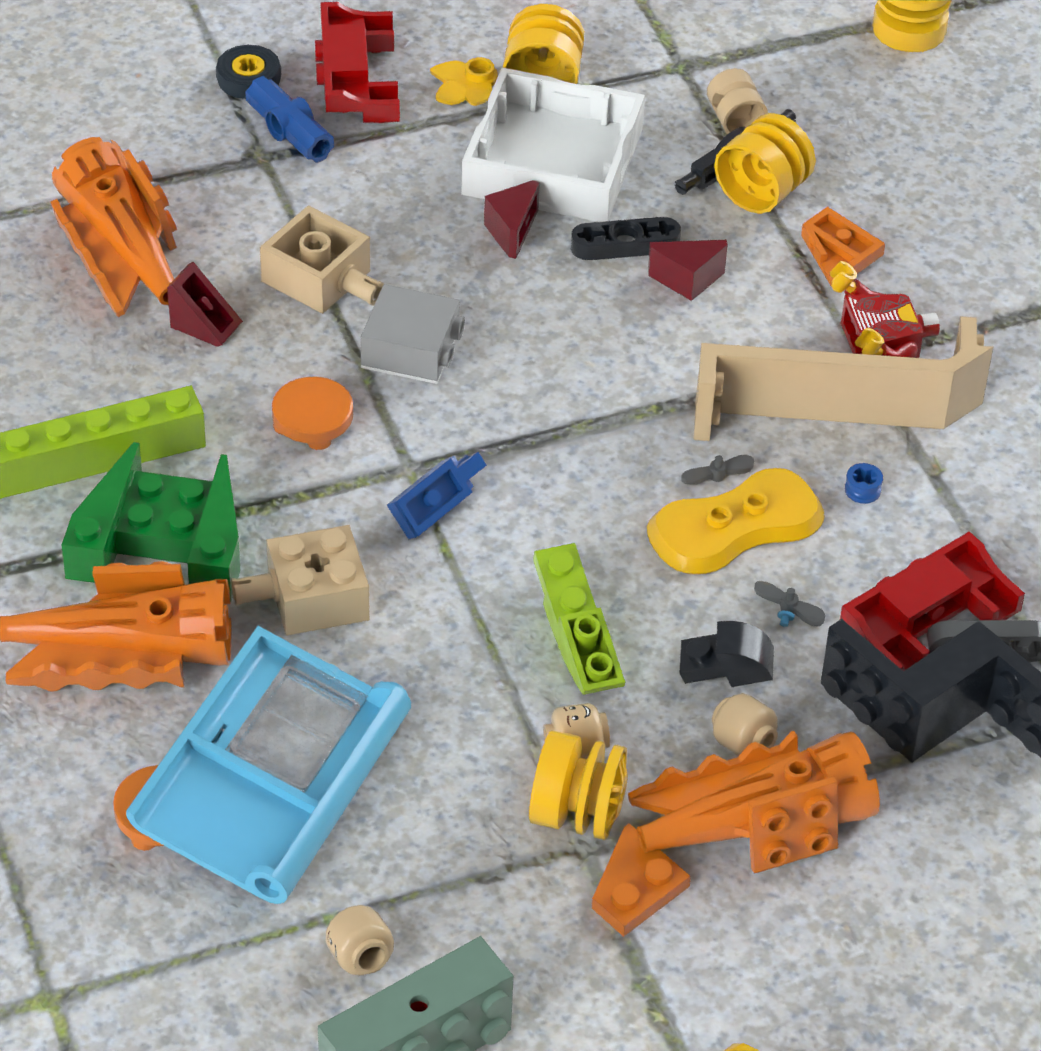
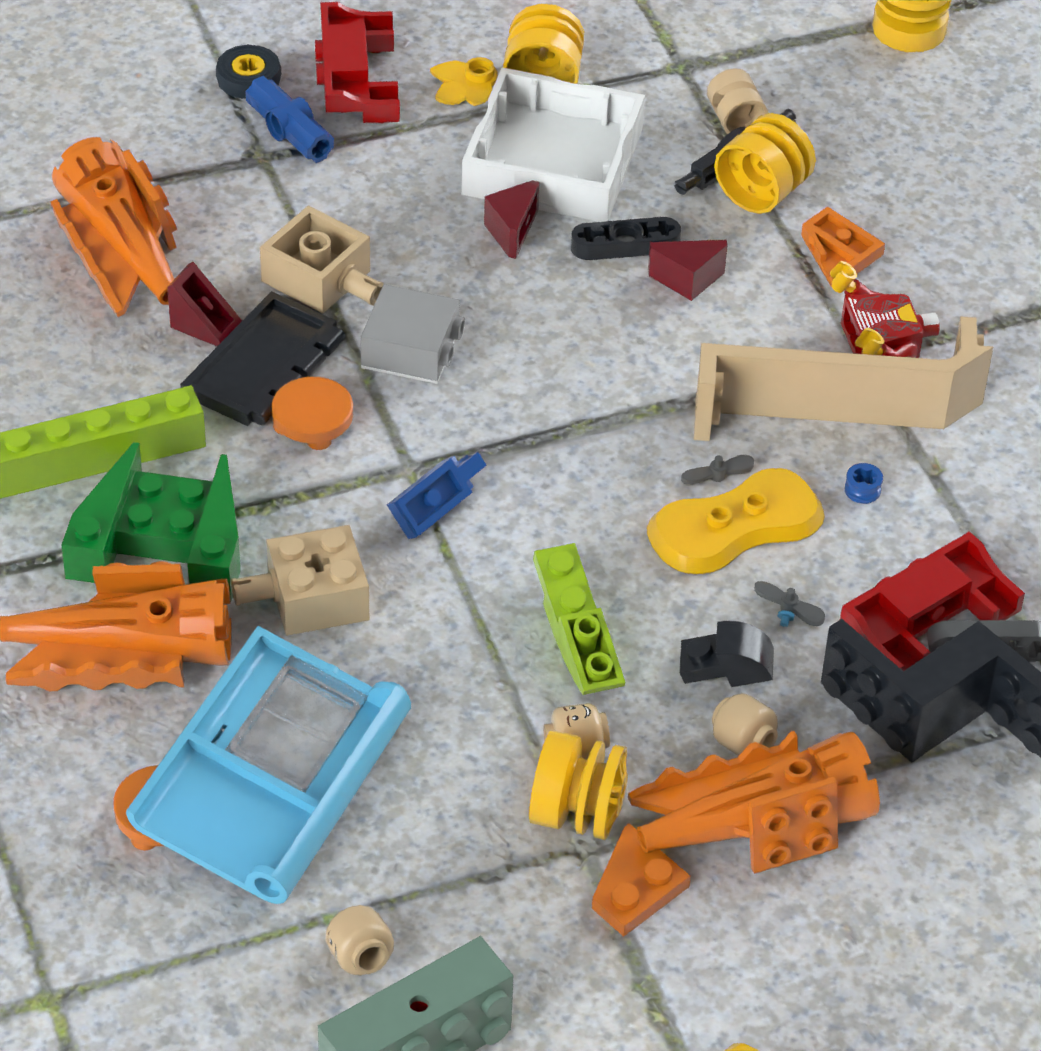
(261, 355): none -> black hinge

